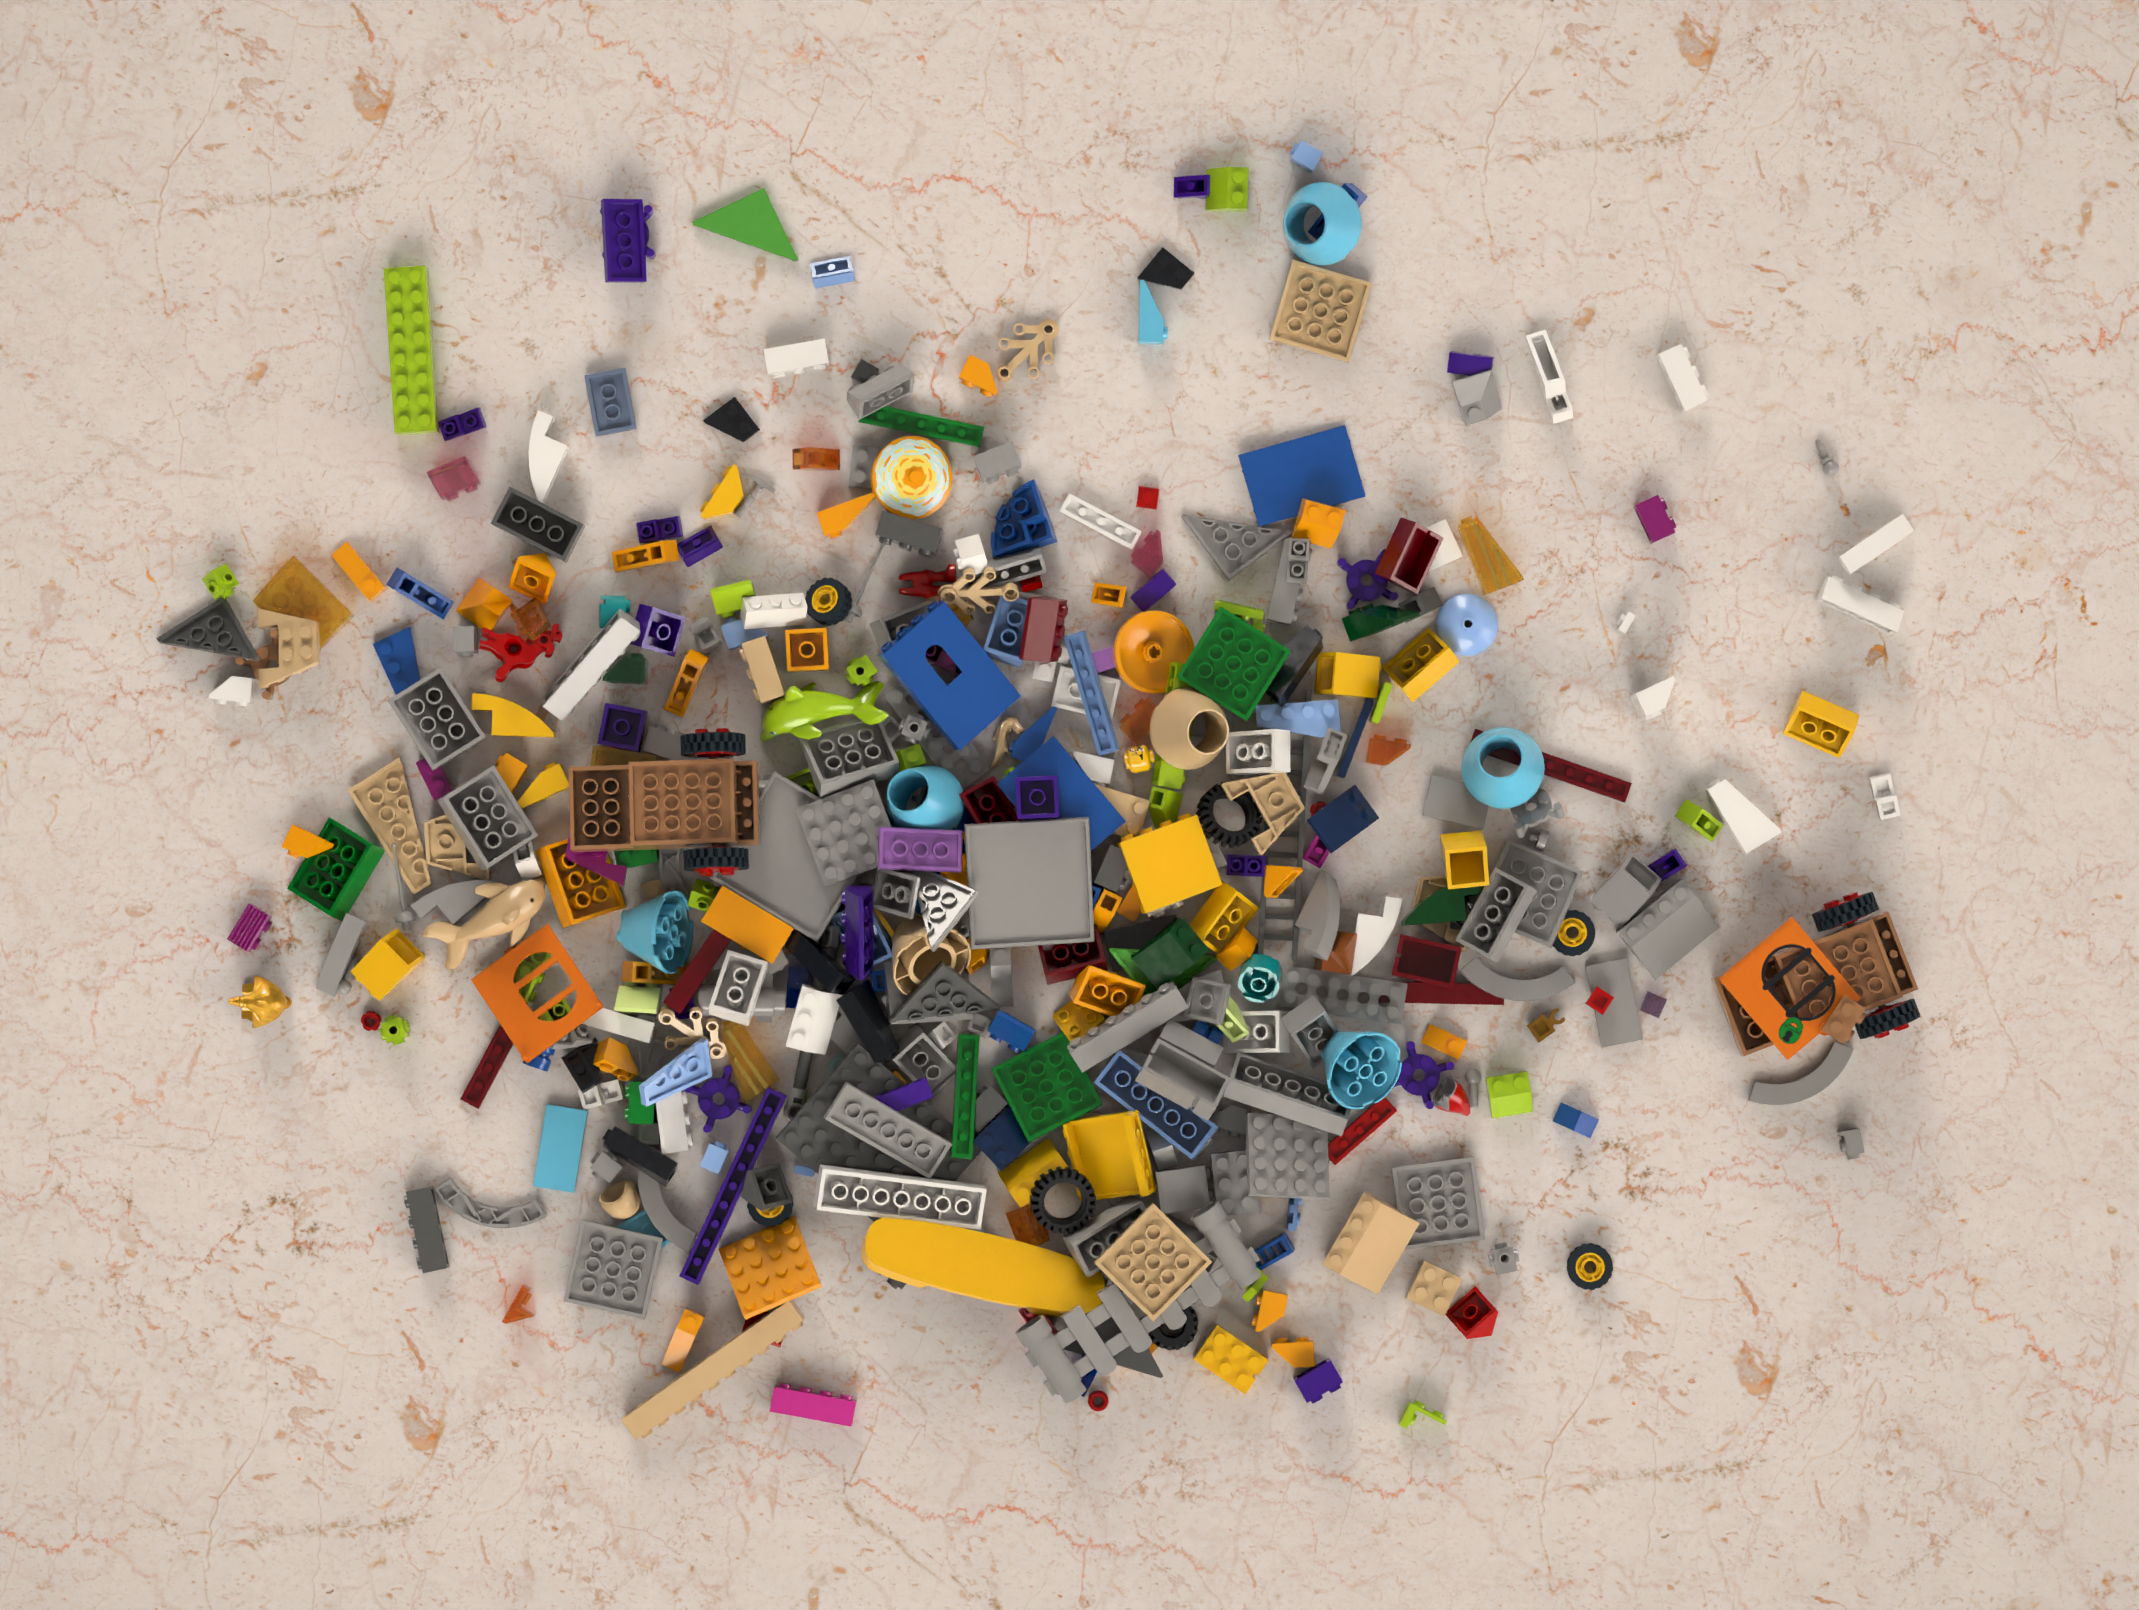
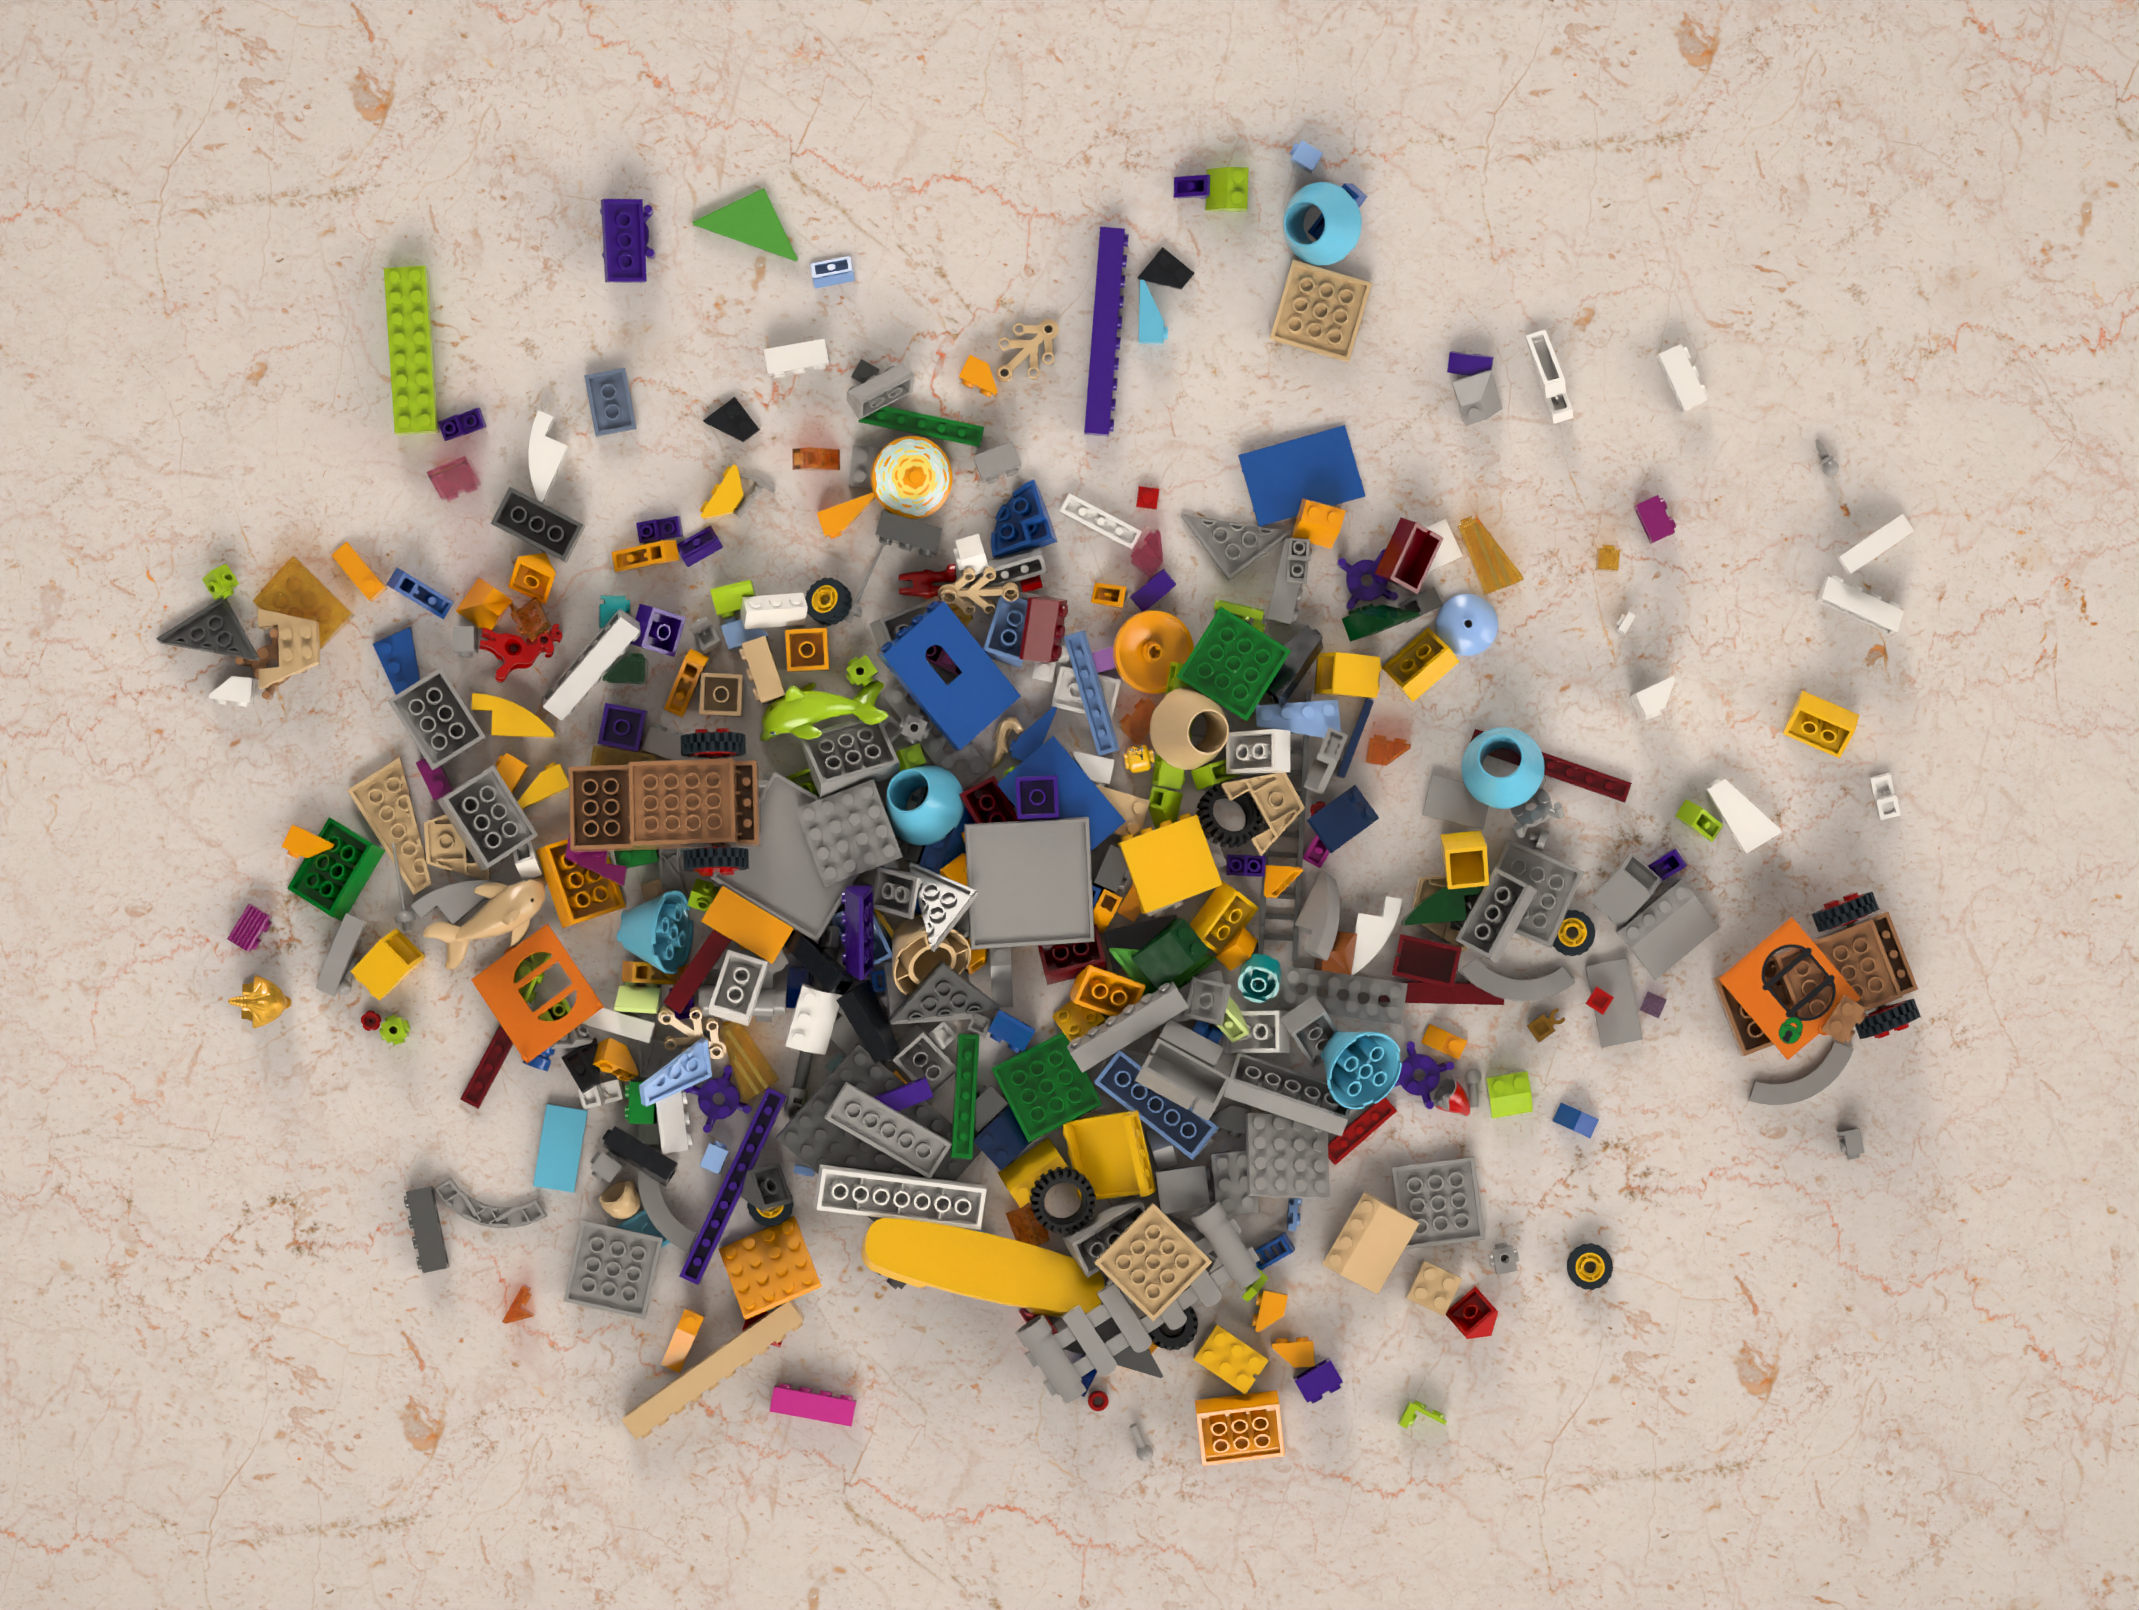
(721, 694): none -> tan brick
(920, 849): medium lavender tile -> none
(1104, 331): none -> dark purple brick
(1144, 1451): none -> light grey bar
(1211, 775): none -> lime slope
(1239, 1428): none -> light orange slope
(1380, 703): lime tile -> none
(1607, 559): none -> clear yellow brick

